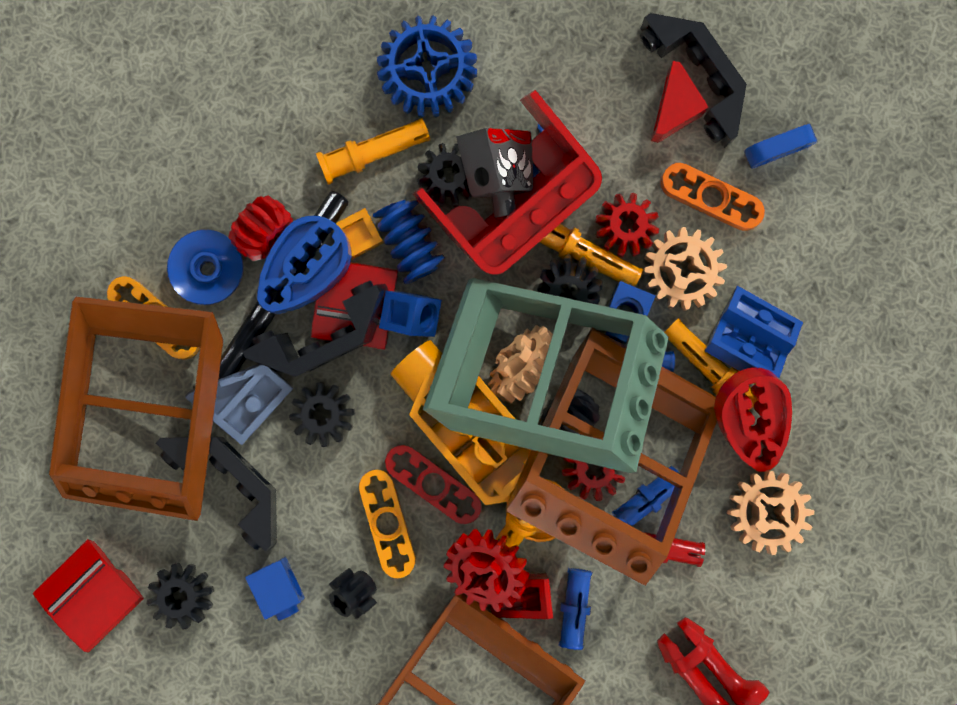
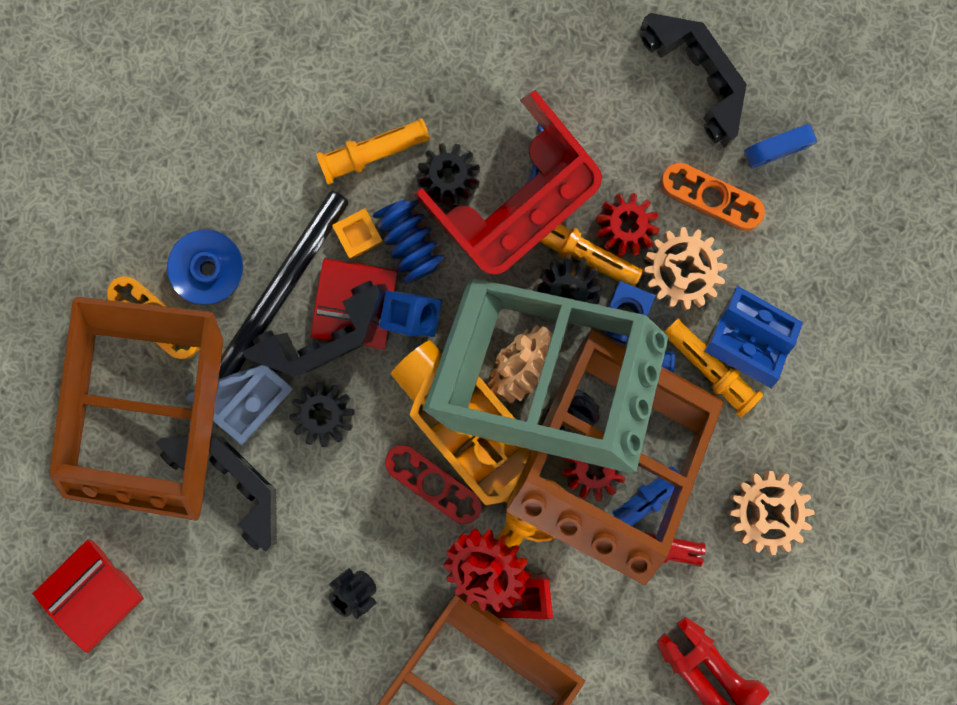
(189, 608): black gear -> none
(259, 227): red gear -> none
(276, 590): blue brick -> none
(292, 246): blue piece -> none
(404, 548): light orange beam -> none
(440, 63): blue gear -> none
(497, 165): dark grey torso -> none
(575, 609): blue pin -> none
(679, 103): red slope -> none
(772, 426): red piece -> none

